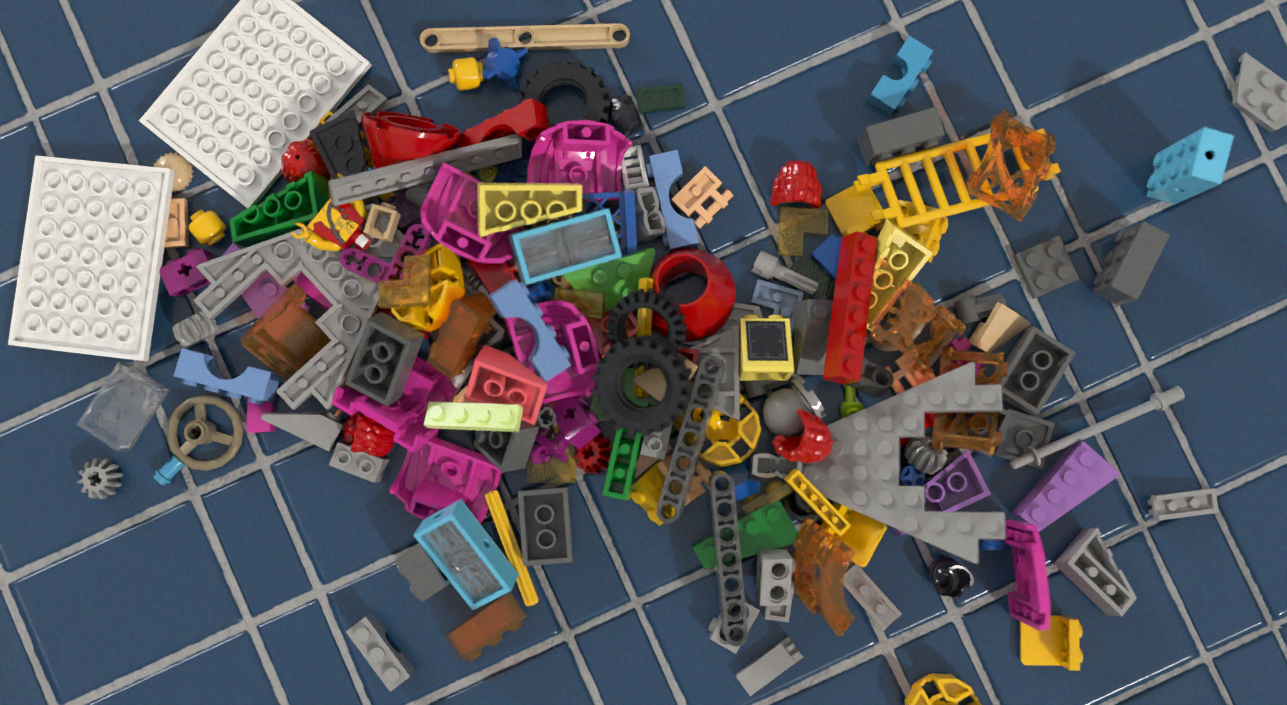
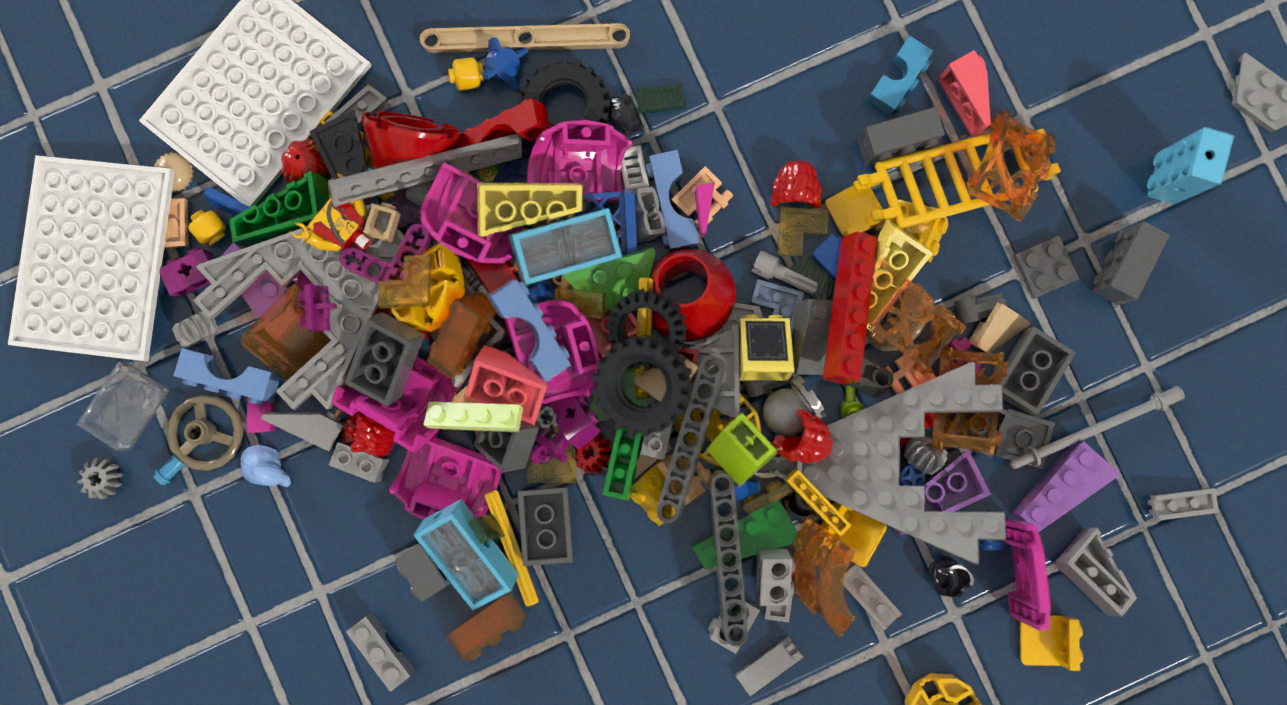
(224, 202): none -> blue tile
(263, 467): none -> light blue hair
(316, 307): none -> magenta hips
(486, 528): none -> clear green tile
(703, 199): none -> dark pink slope
(741, 449): none -> lime slope
(967, 89): none -> coral slope

